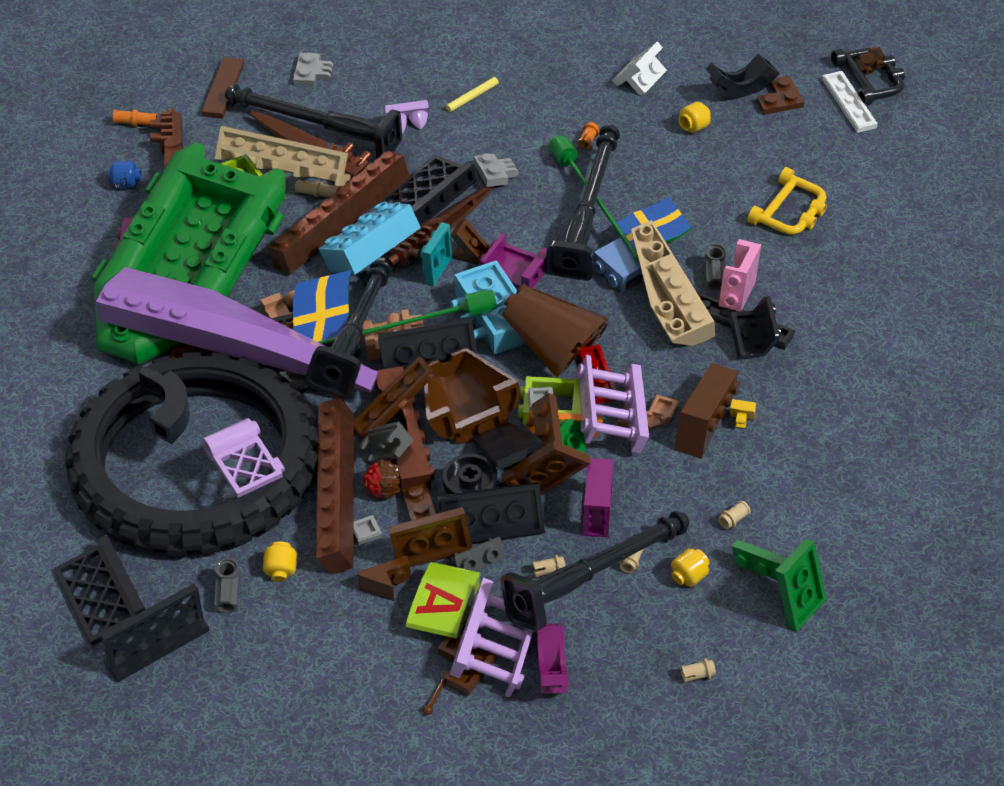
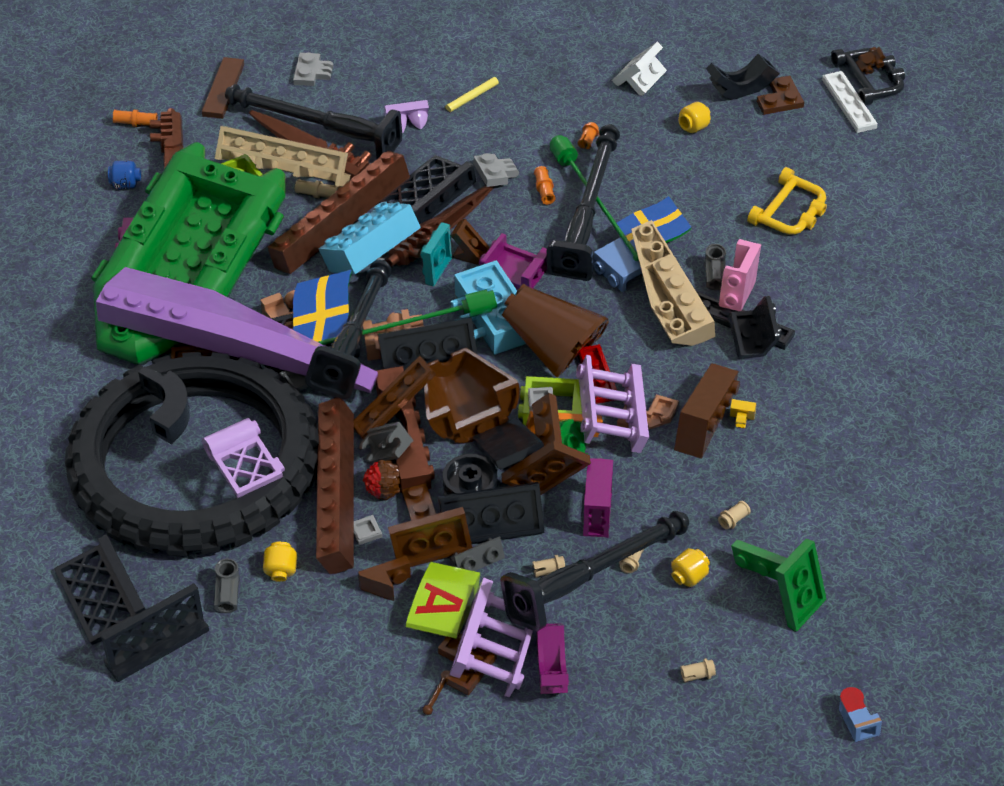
(544, 185): none -> orange pin
(856, 715): none -> medium blue leg

